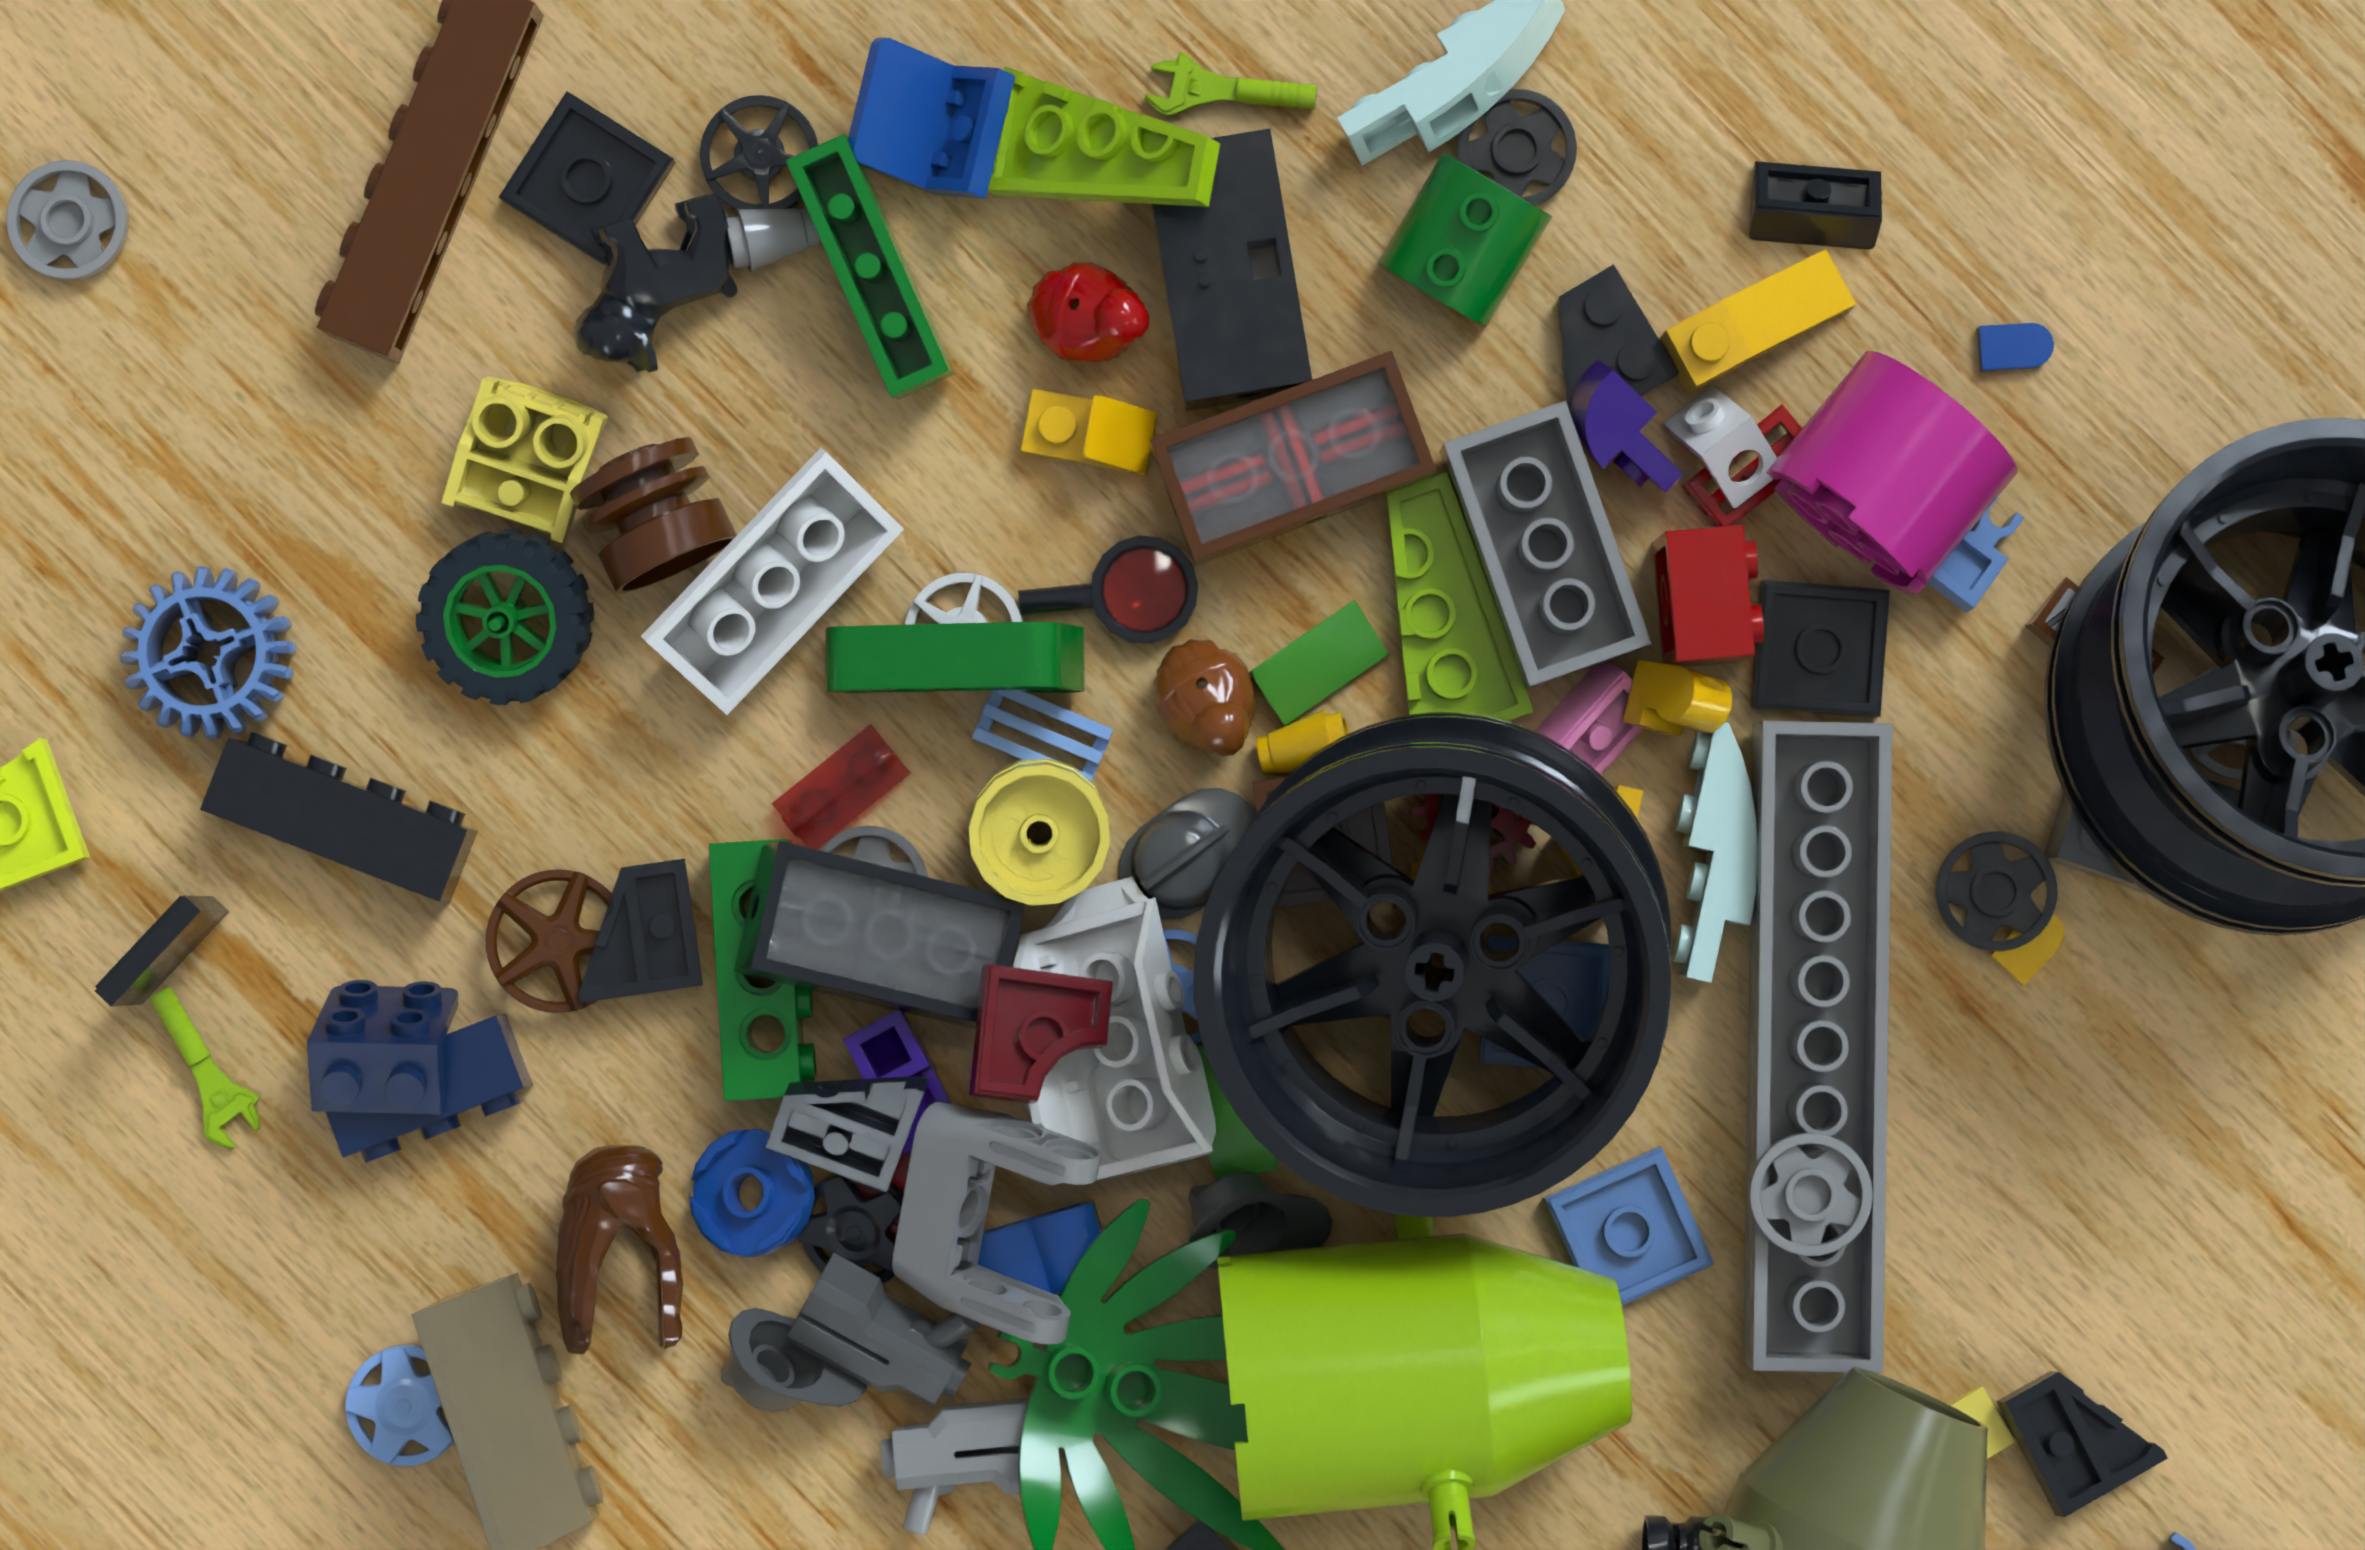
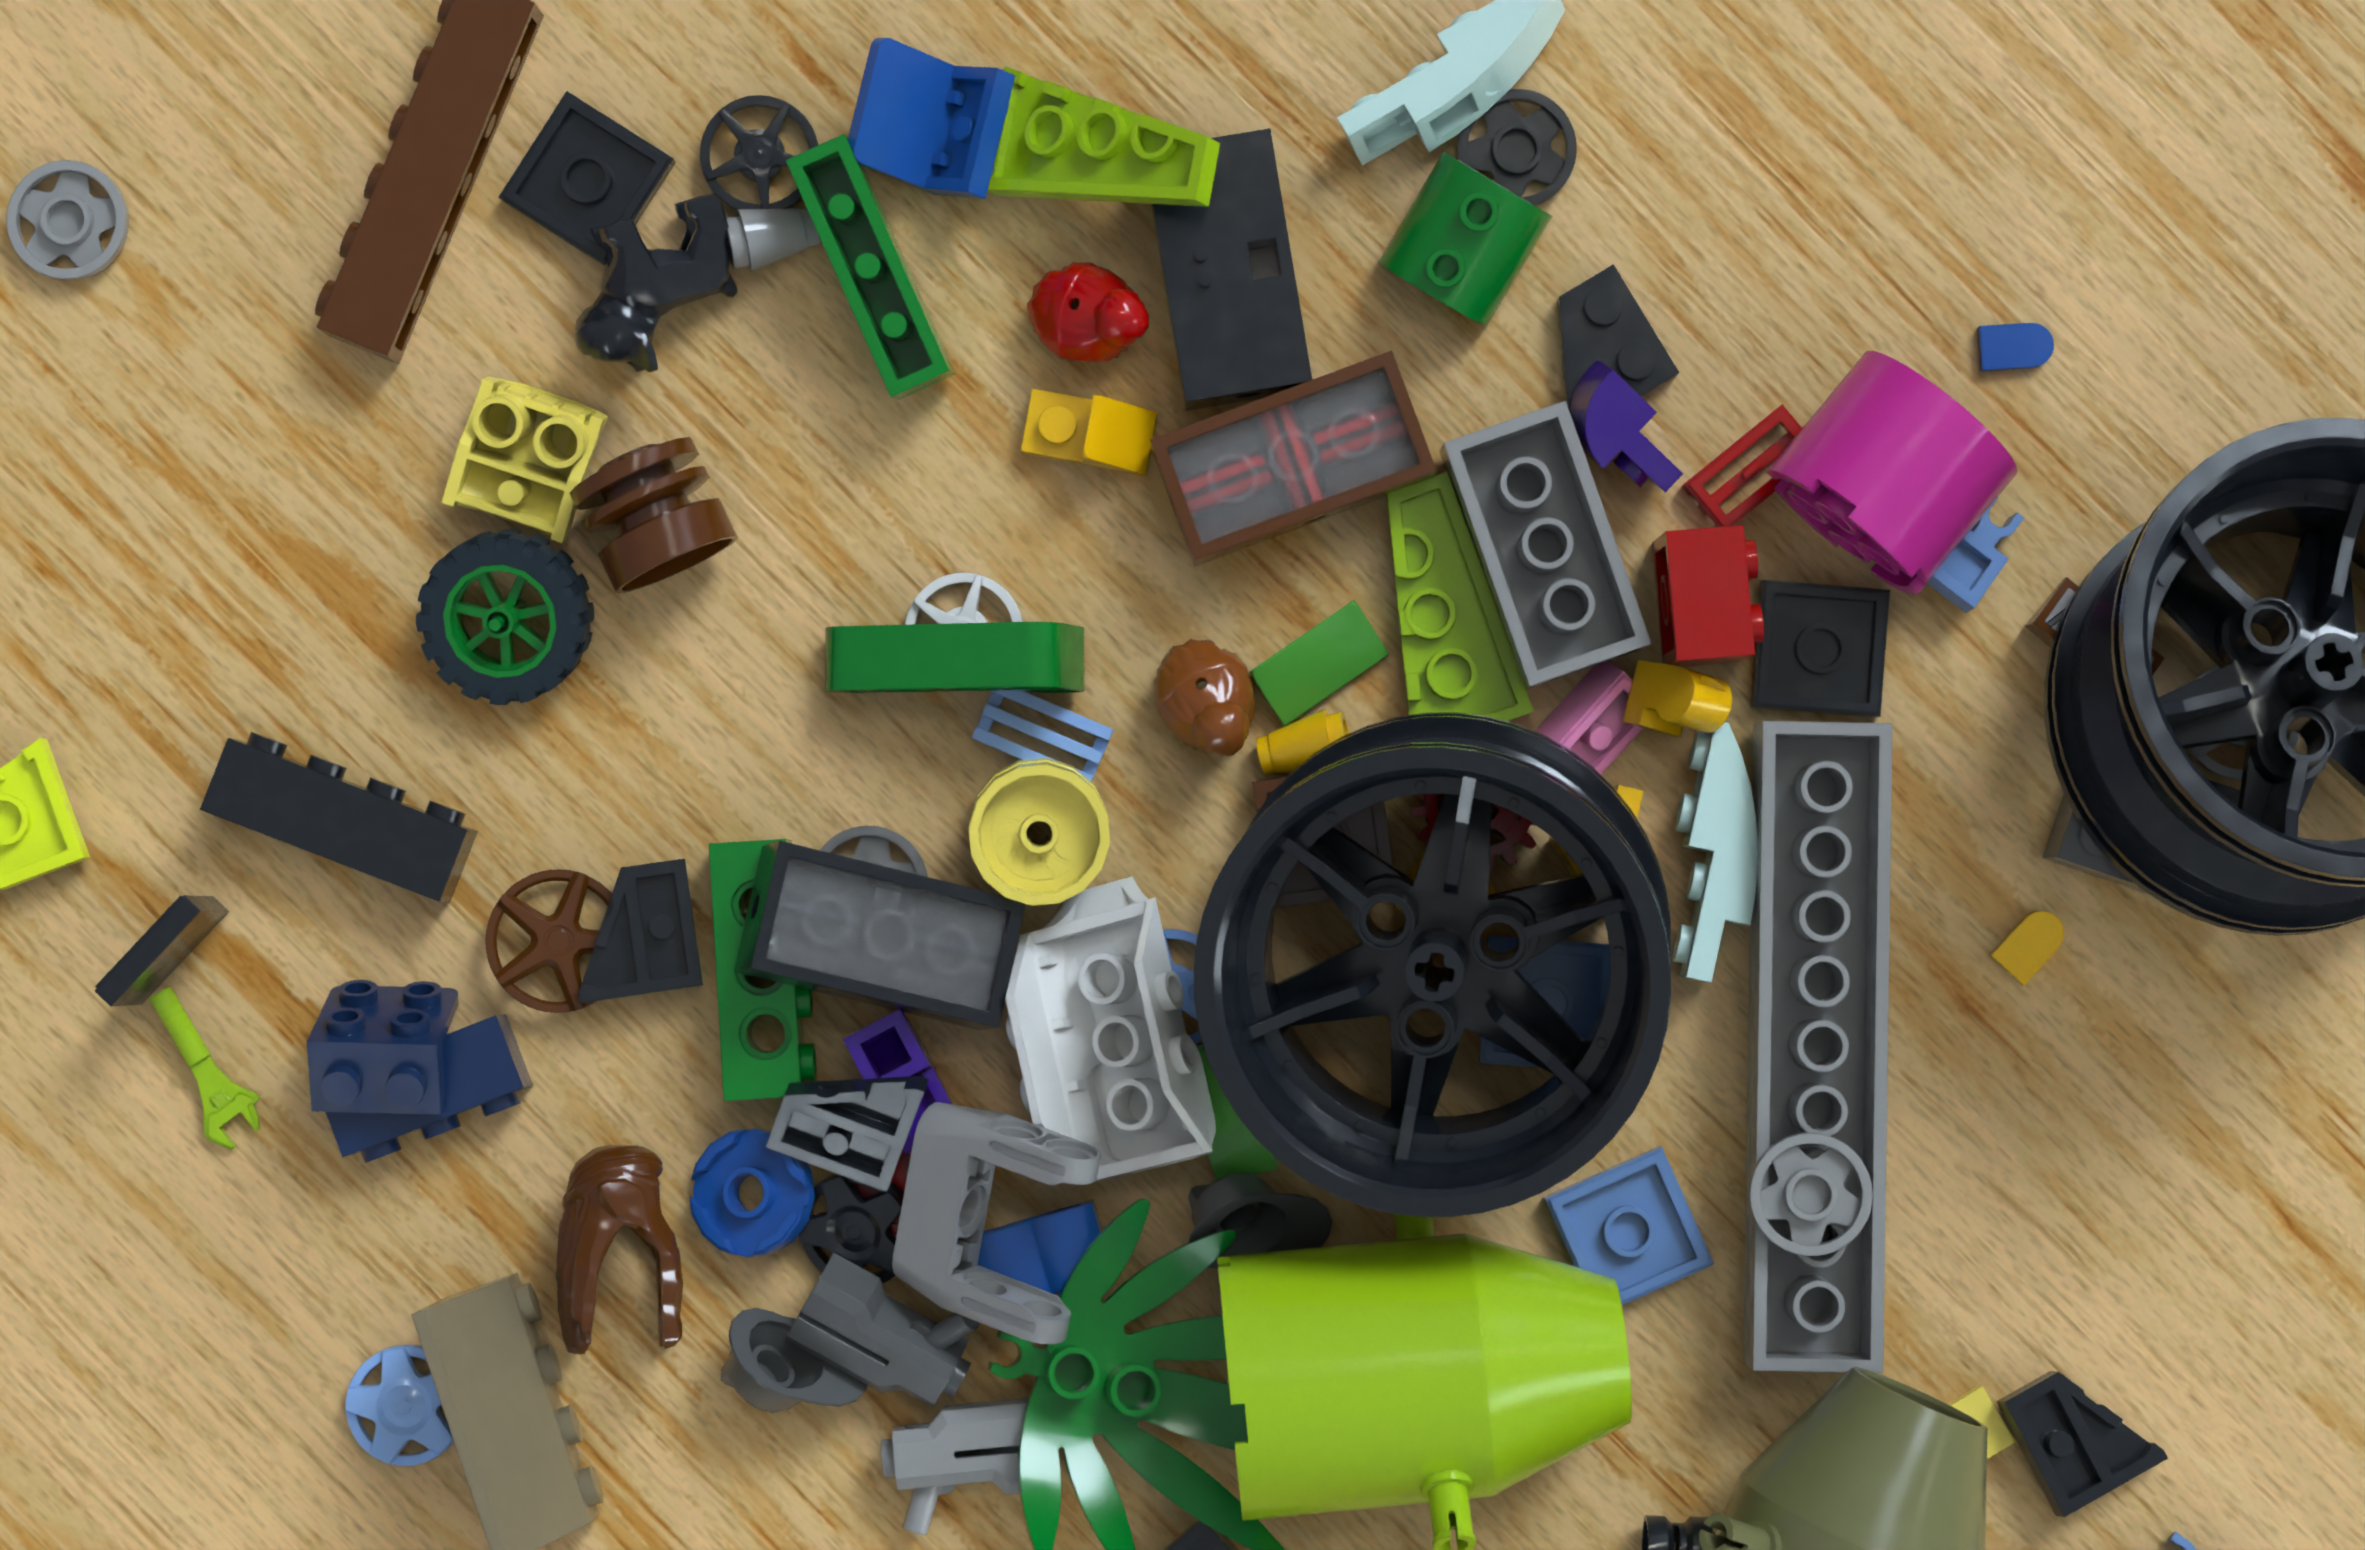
(195, 629): medium blue gear -> none
(773, 581): white slope -> none
(841, 788): clear red hinge -> none
(1031, 1023): dark red tile -> none
(1138, 589): piece -> none
(1185, 849): dark grey piece -> none
(1198, 86): lime piece -> none
(1718, 431): white bracket -> none
(1756, 321): yellow slope -> none
(1815, 205): black slope -> none
(1996, 891): black wheel -> none

